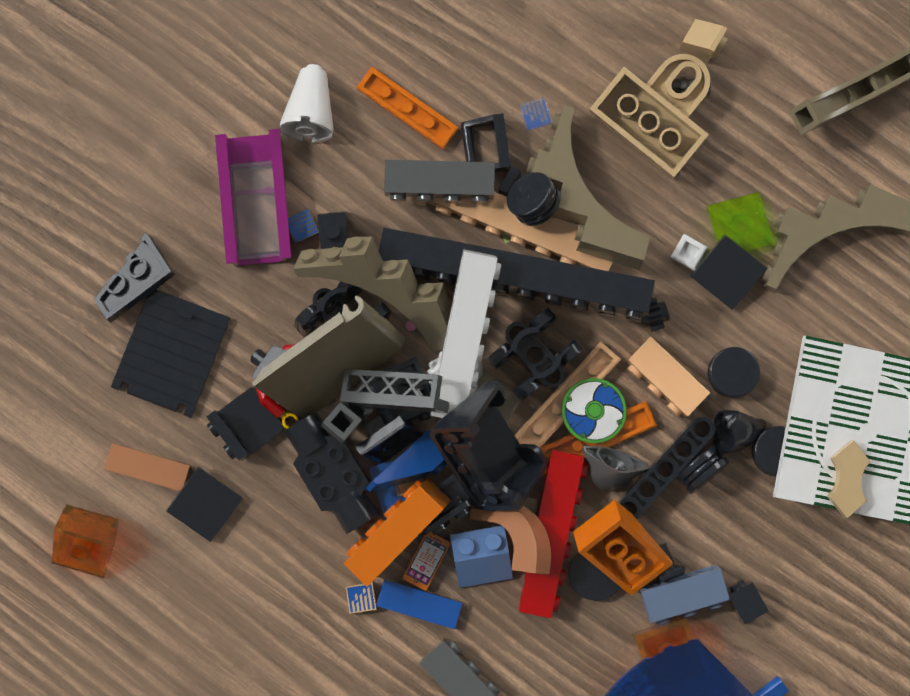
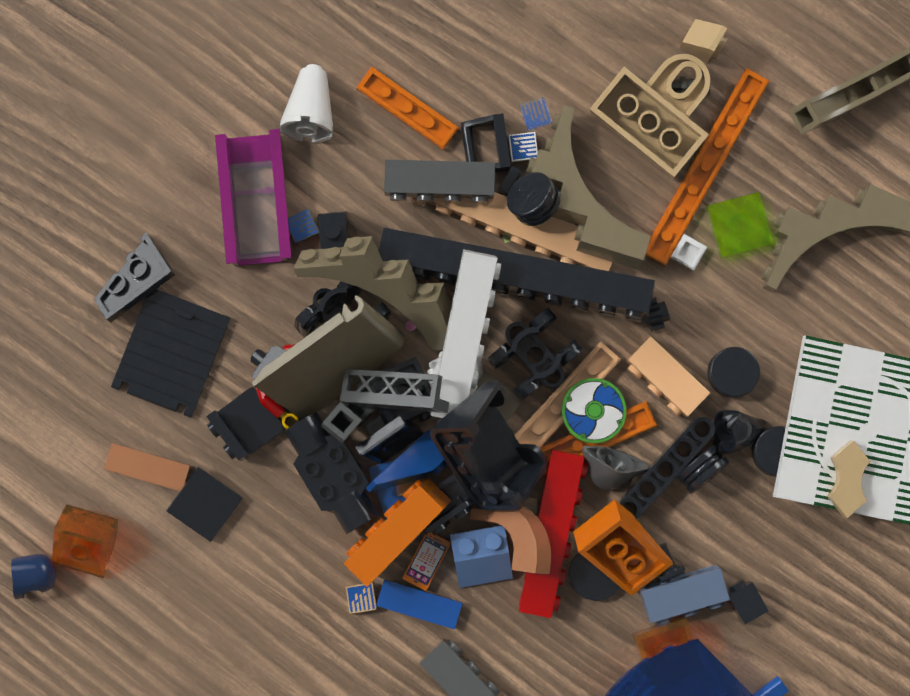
(32, 574): none -> dark blue helmet
(522, 146): none -> tile
(705, 166): none -> orange tile
(728, 271): black tile -> none

